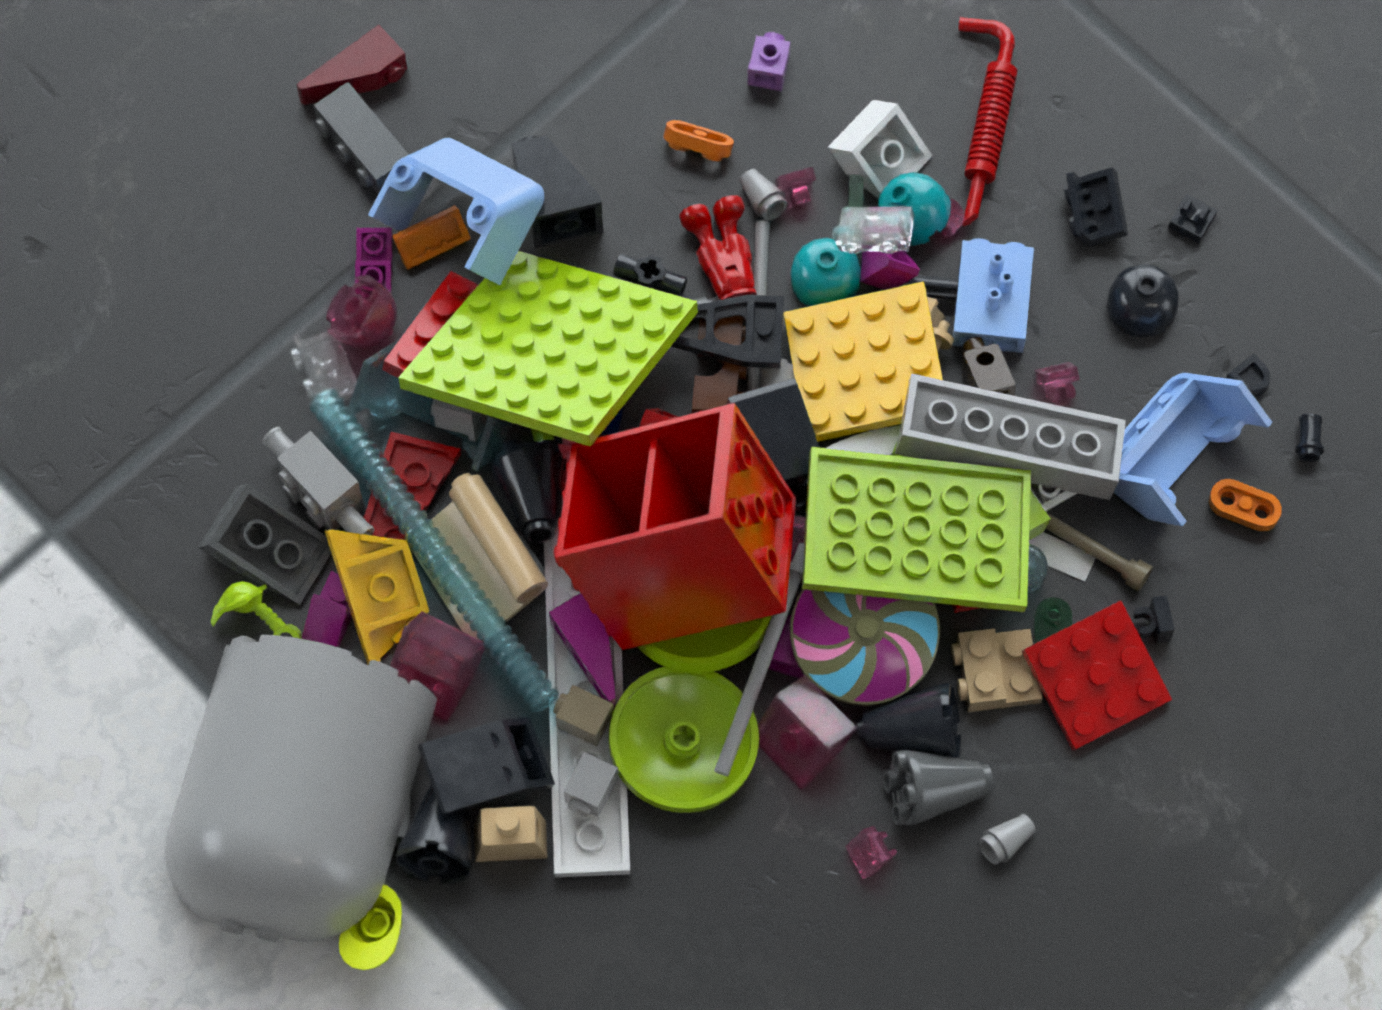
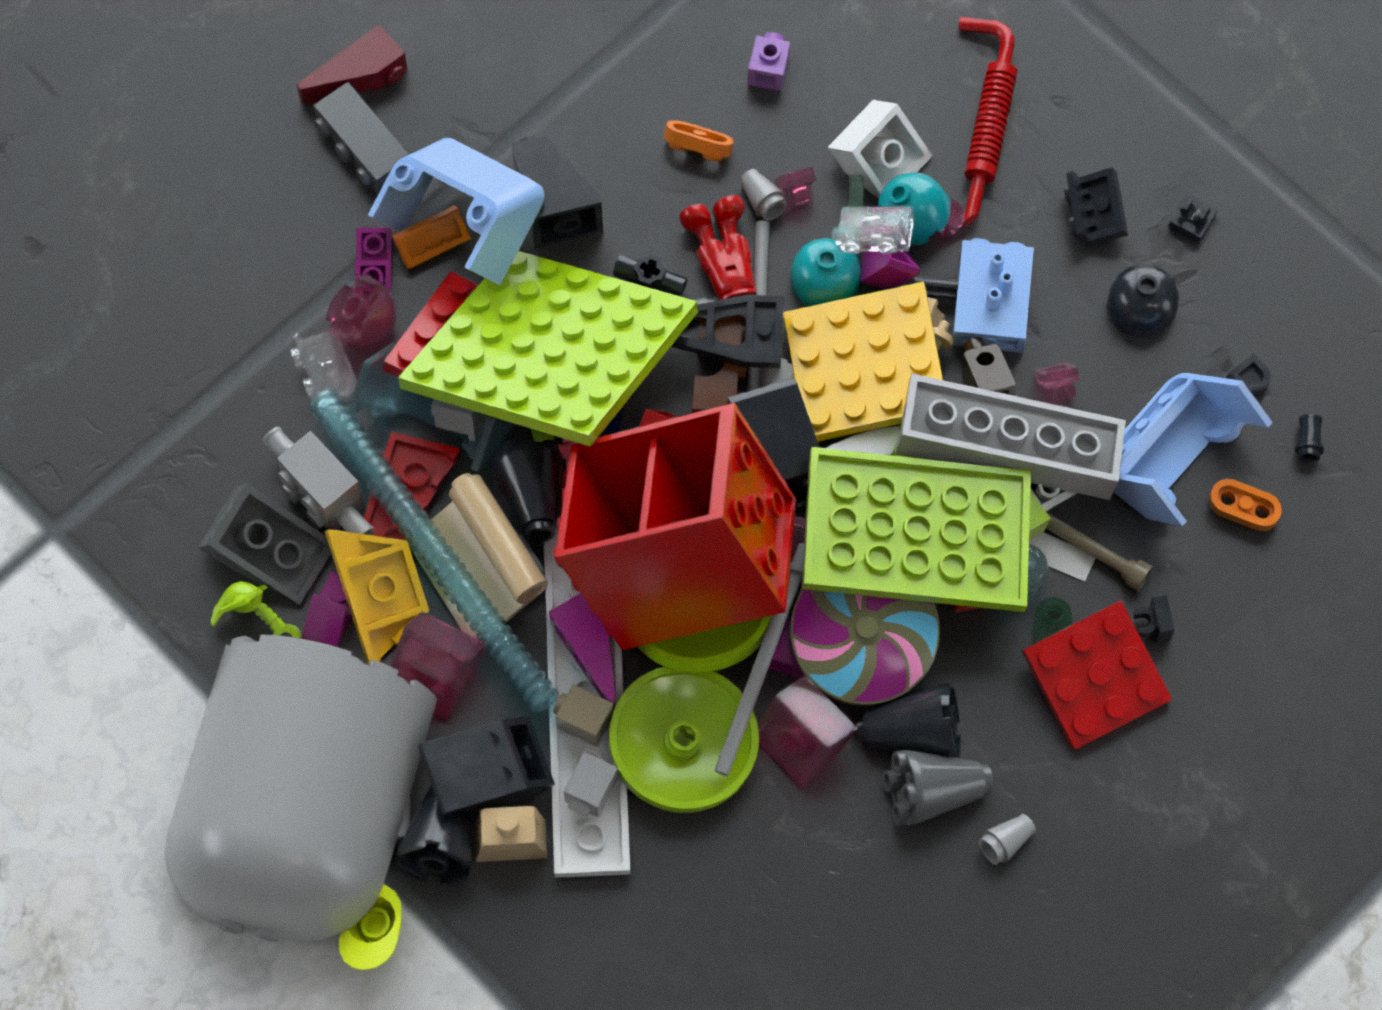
(869, 851): clear pink tile -> none
(994, 669): tan plate -> none

